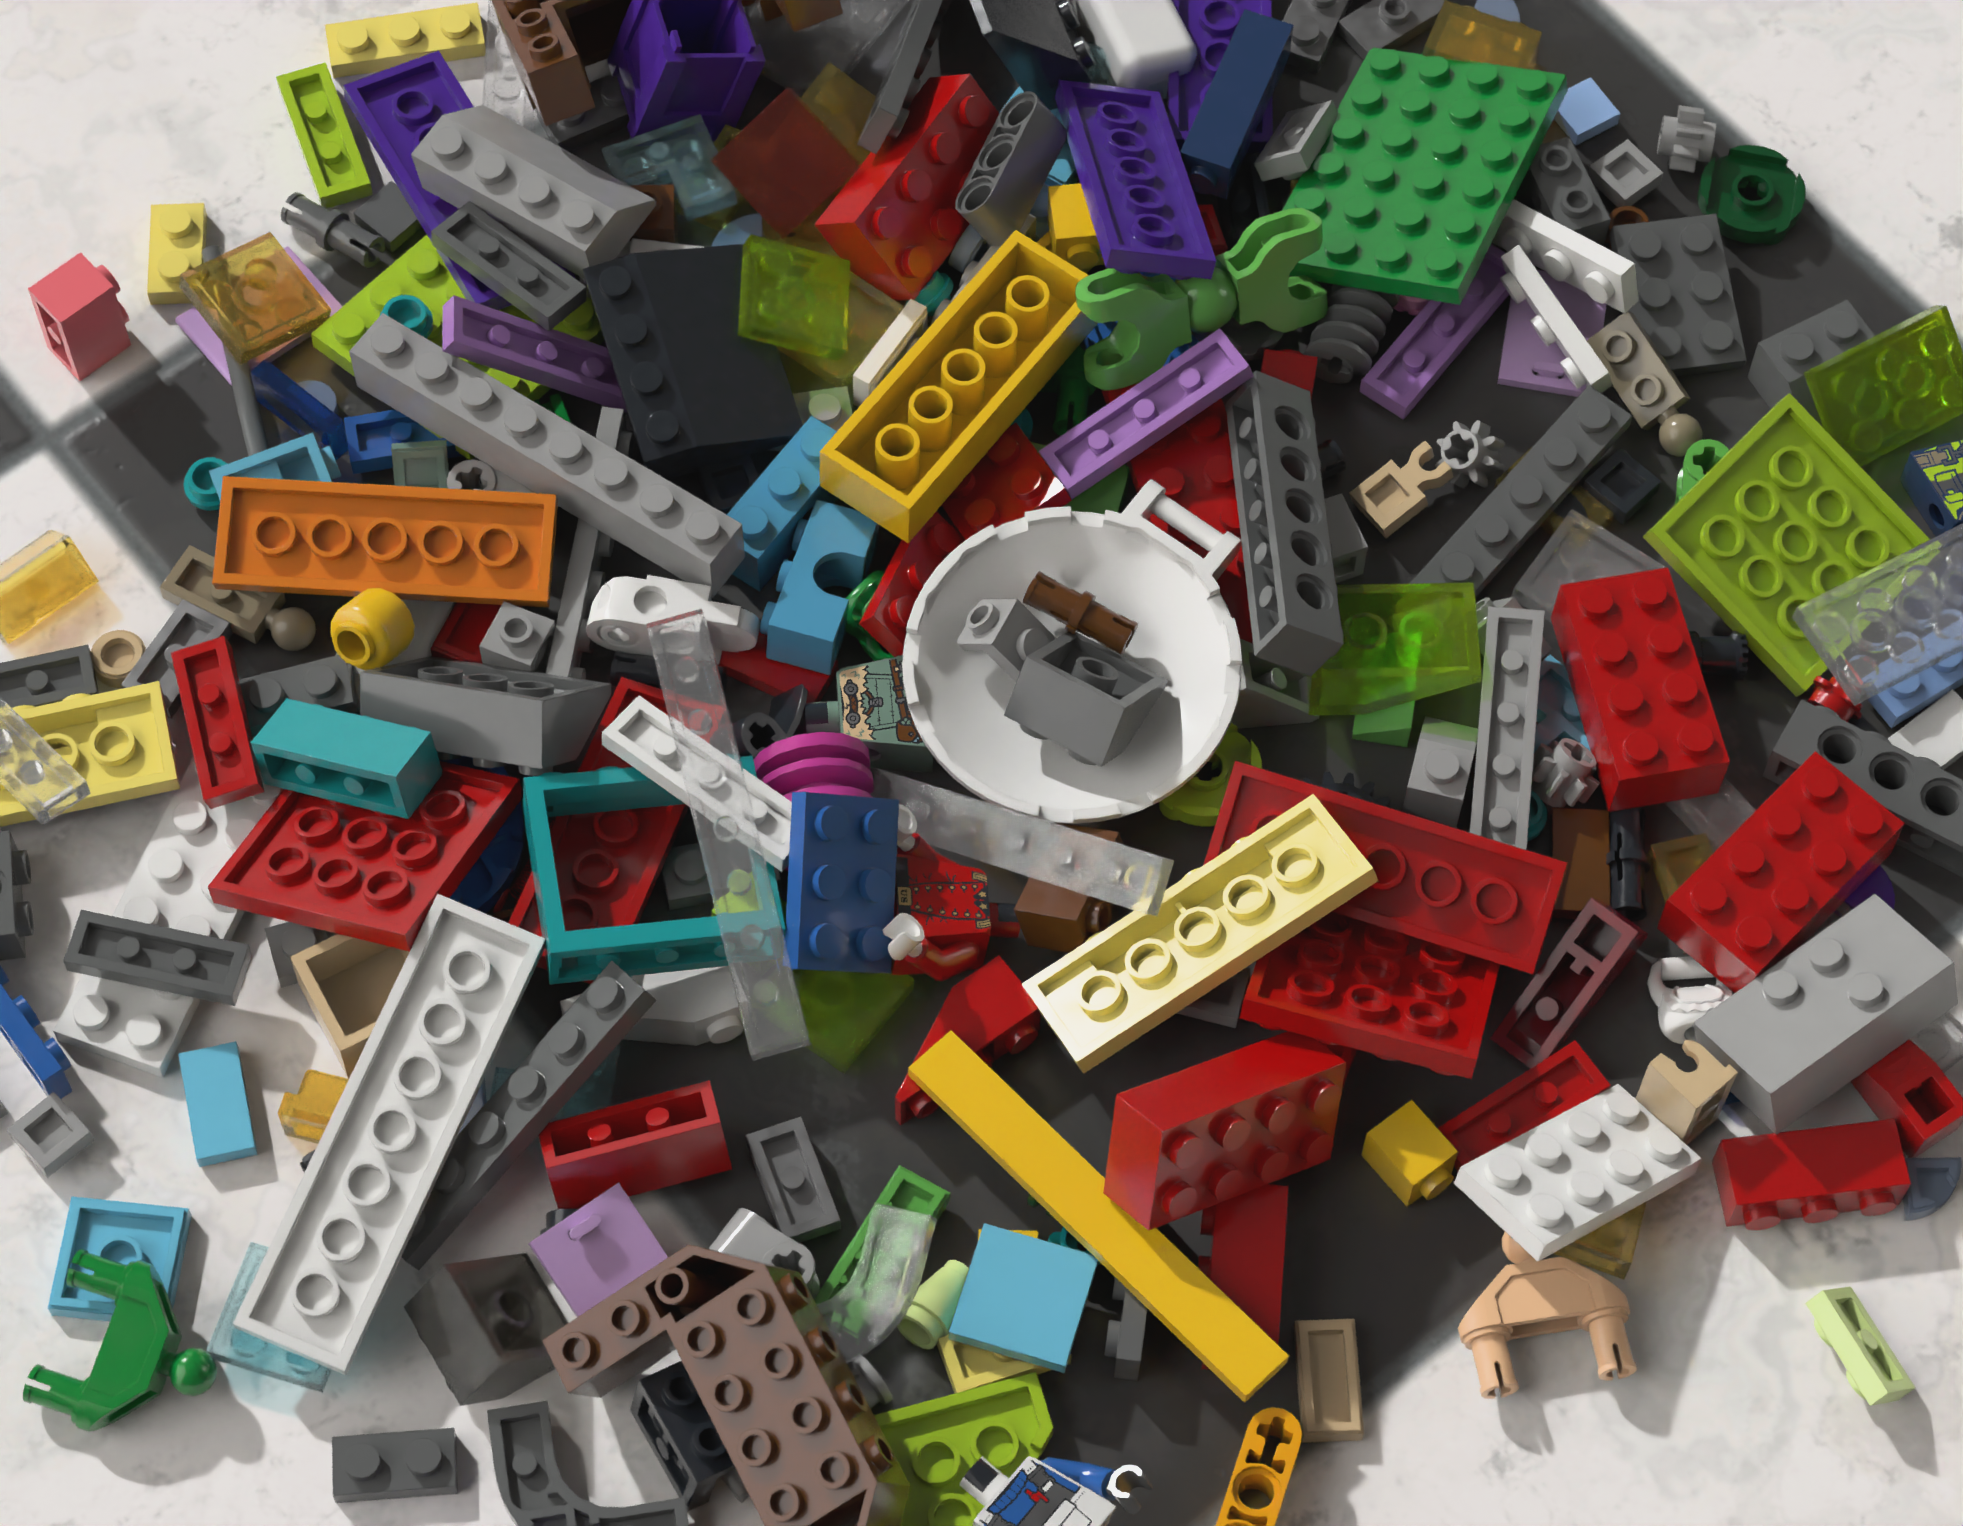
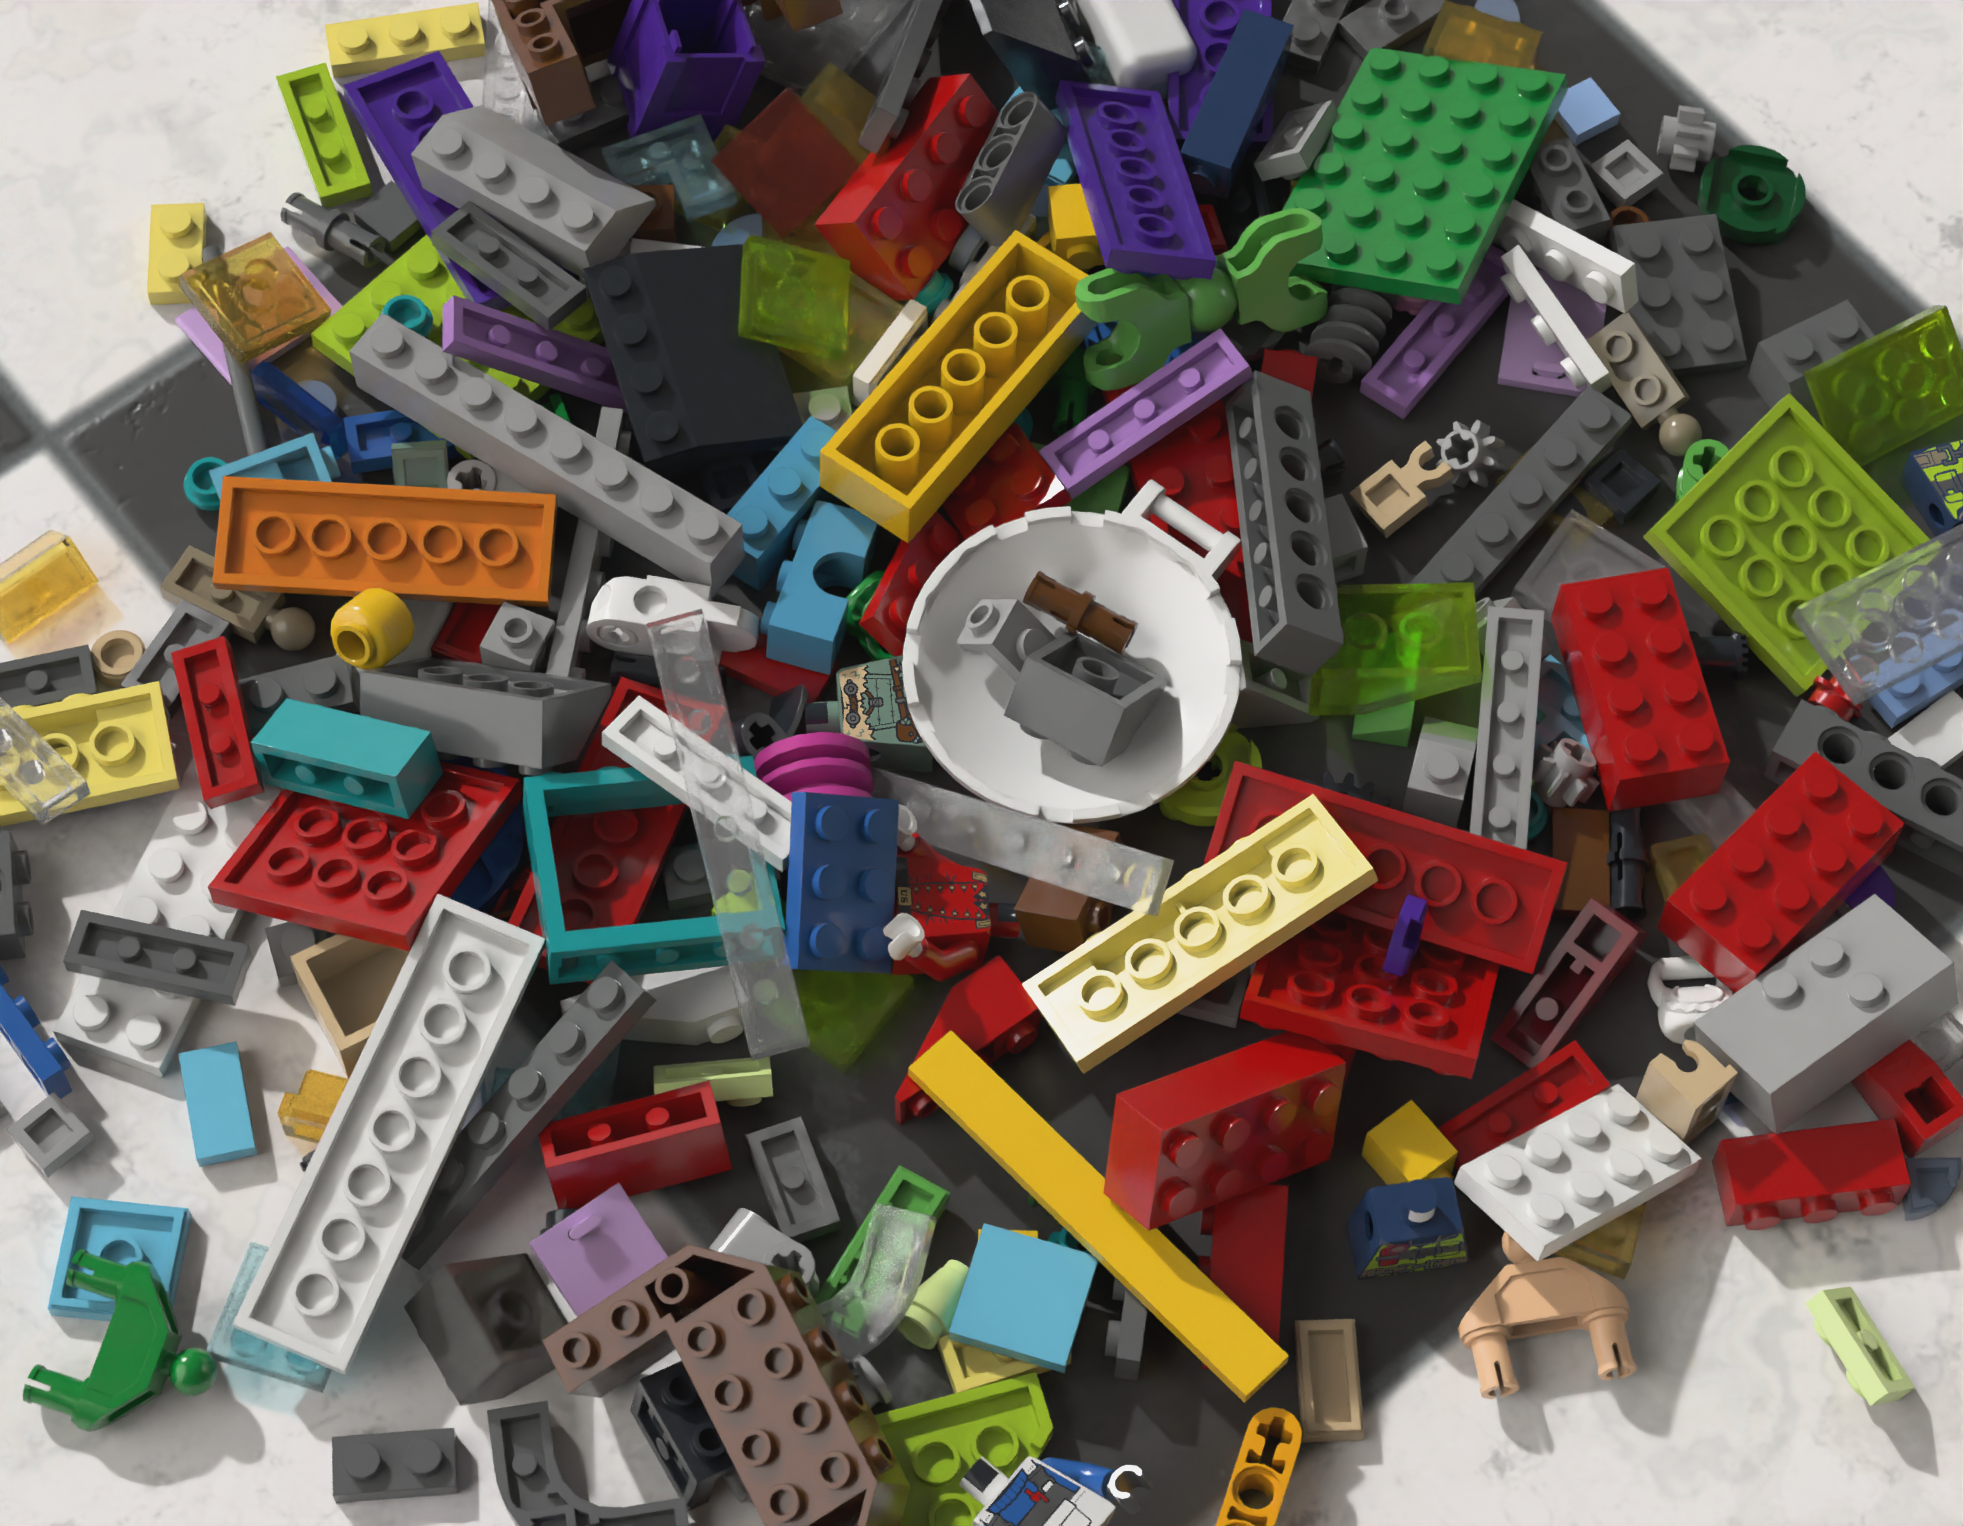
(81, 315): coral brick -> none
(735, 1080): none -> yellowish green plate
(1406, 936): none -> dark purple tile
(1412, 1228): none -> dark blue torso

